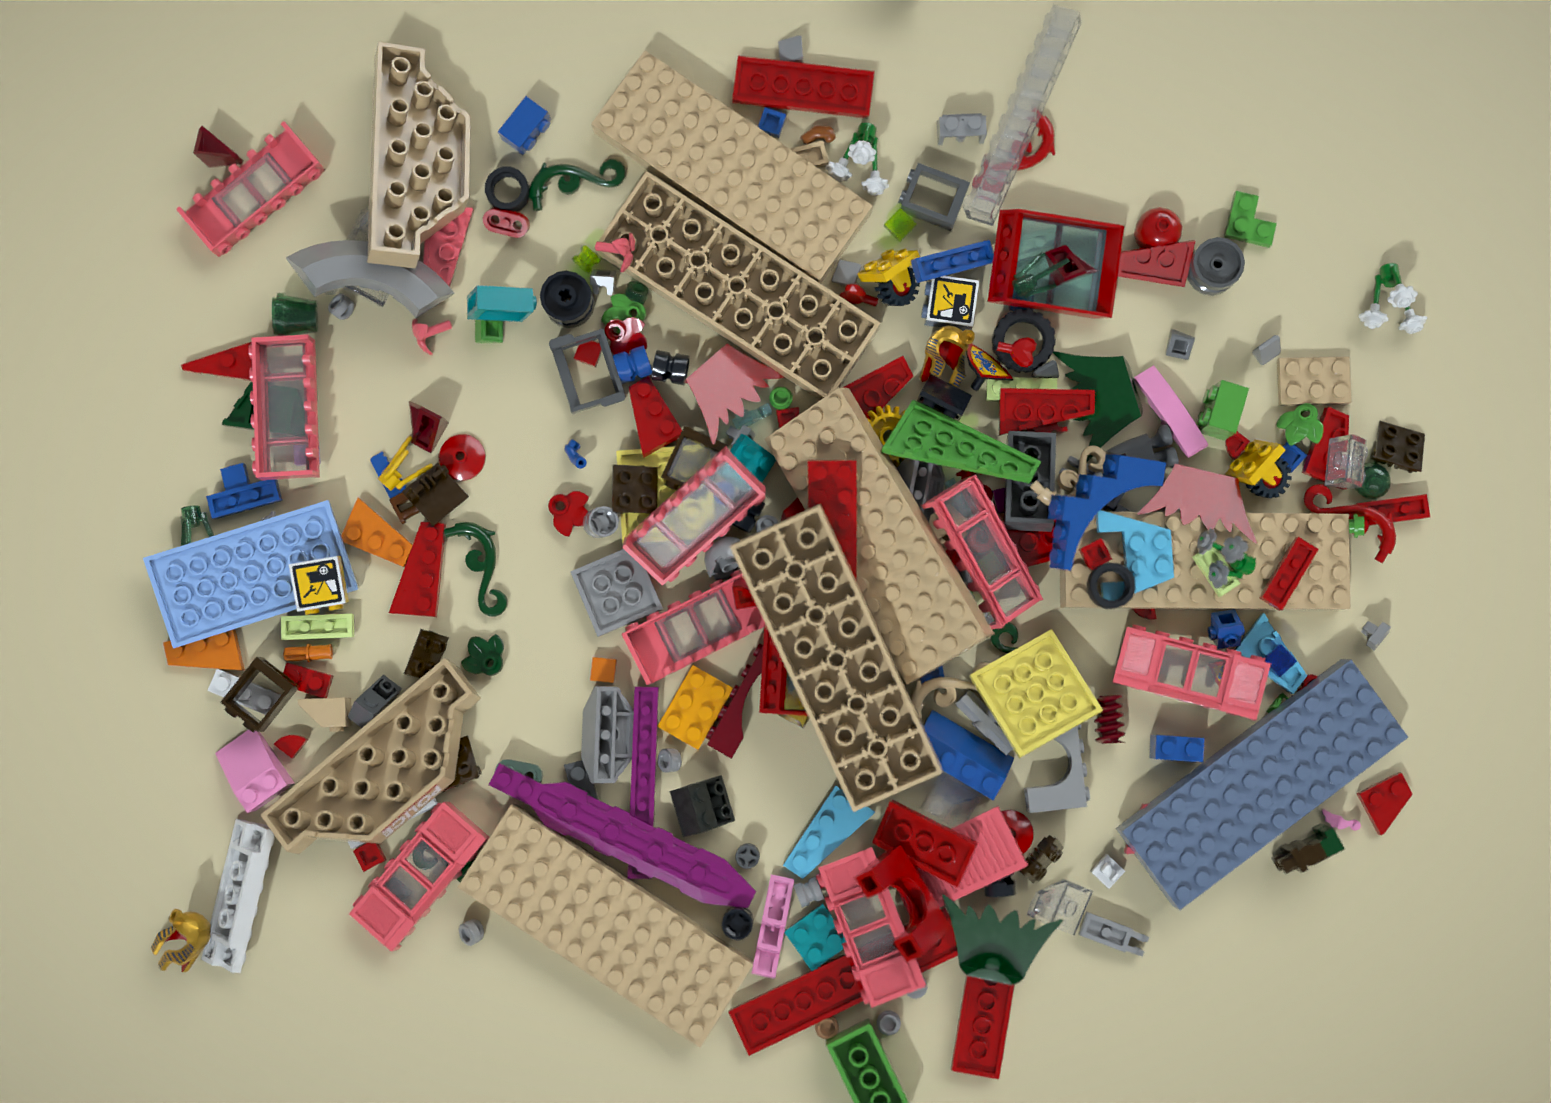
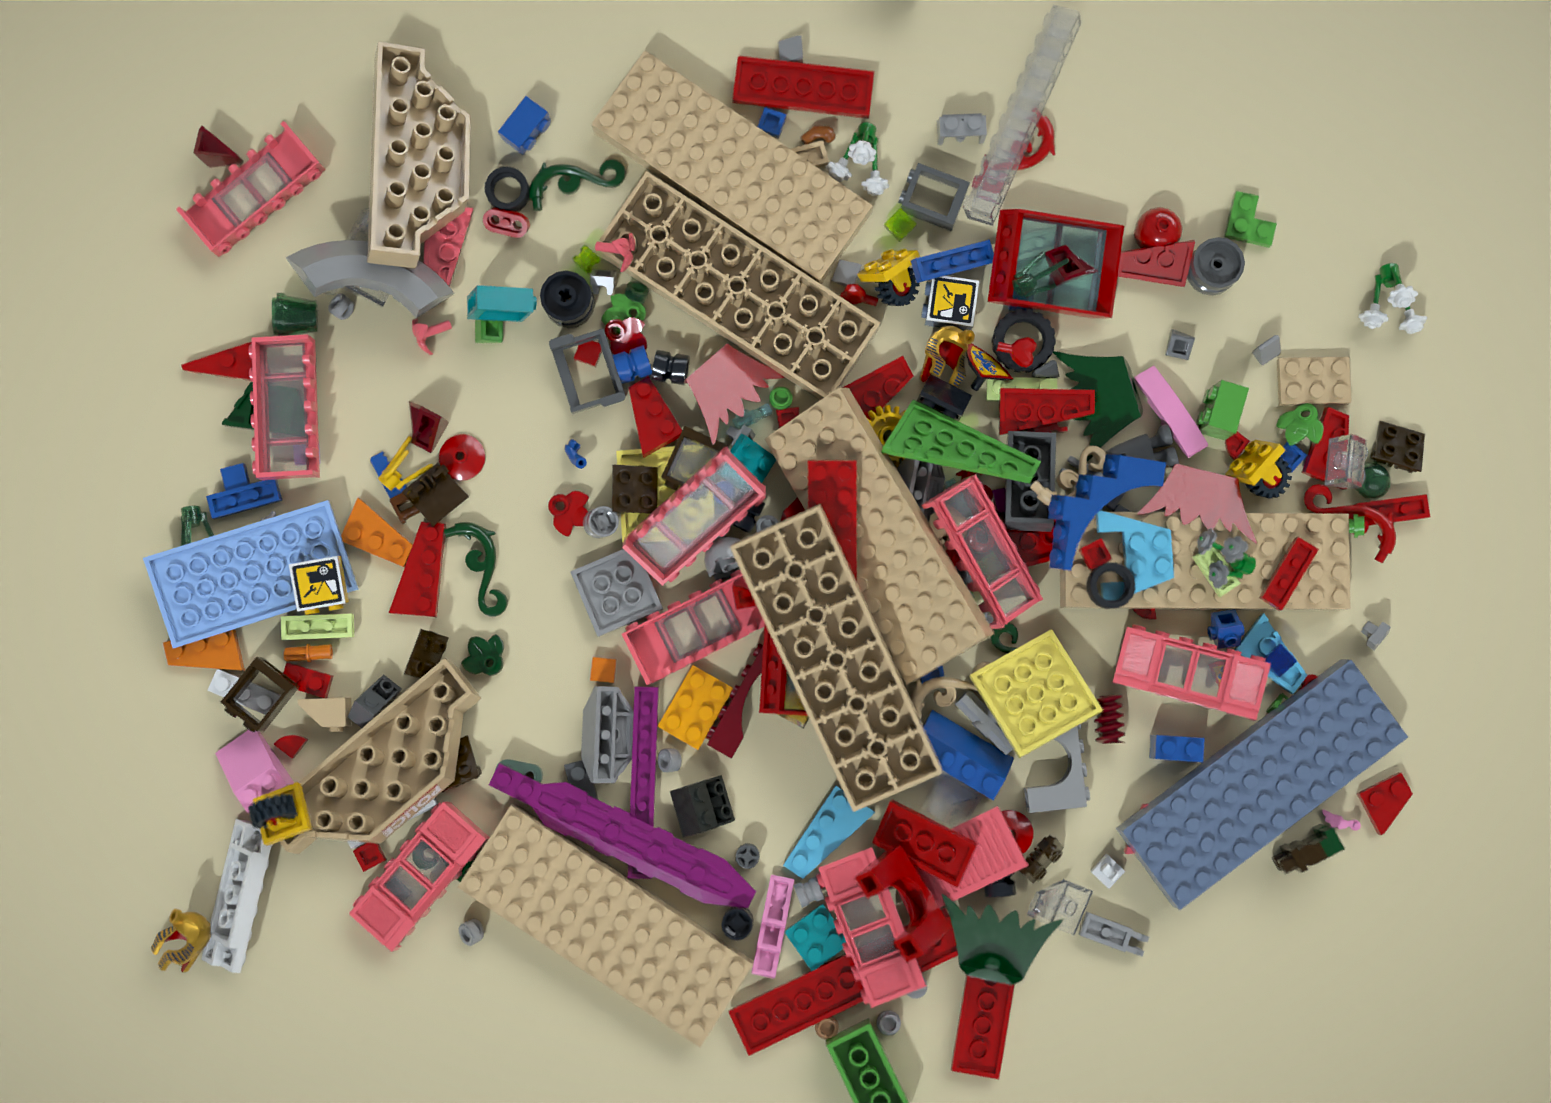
(280, 814): none -> plate

